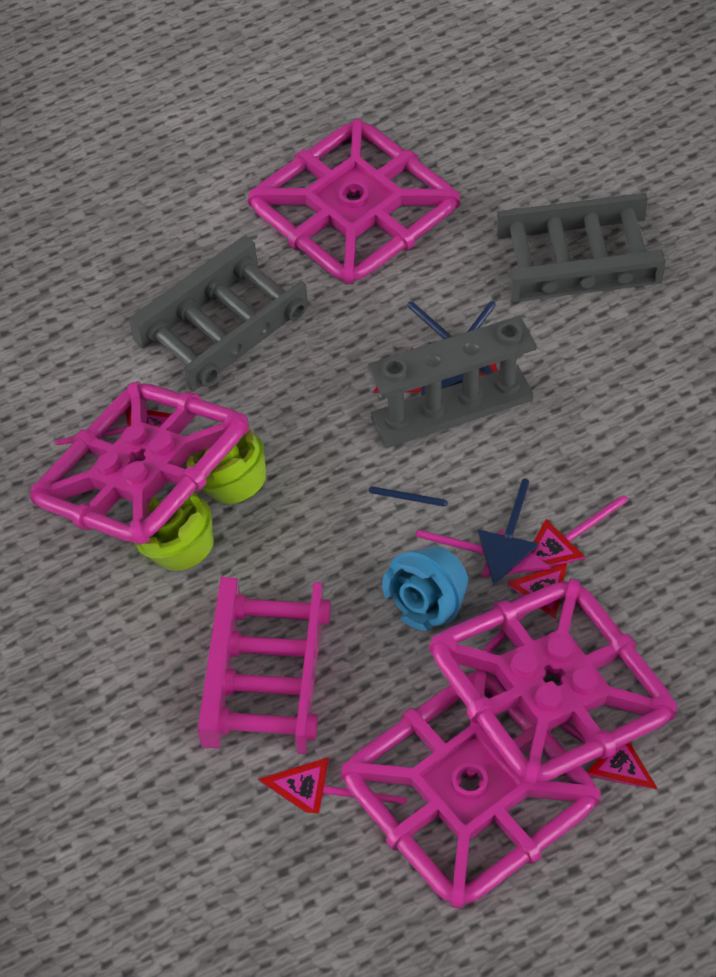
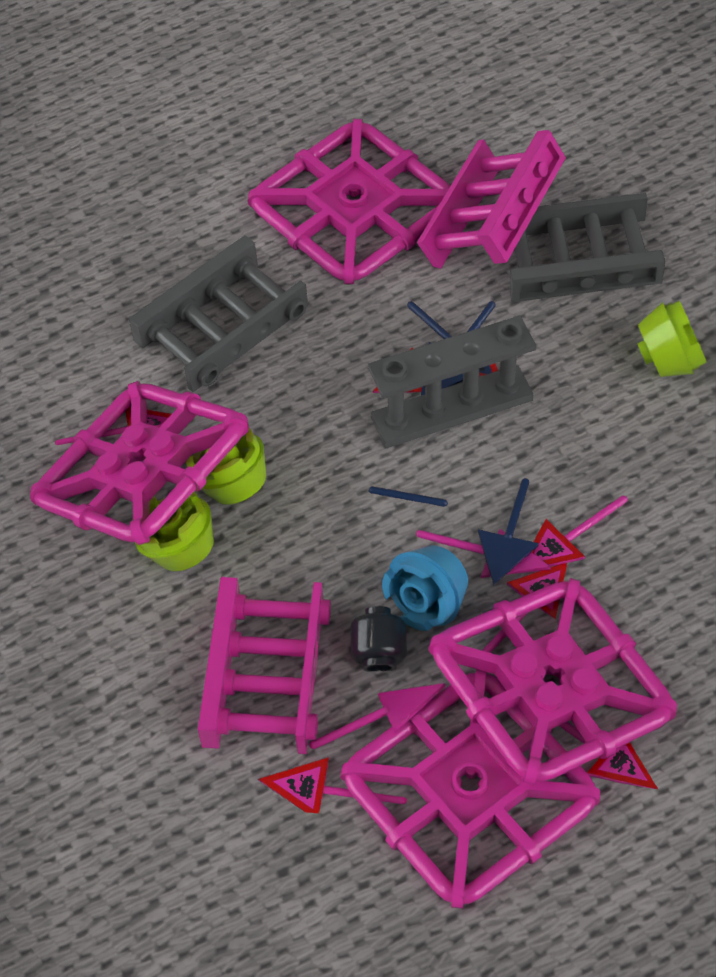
(378, 639): none -> black head
(397, 705): none -> dark pink piece
(508, 216): none -> dark pink fence
(670, 341): none -> lime cone

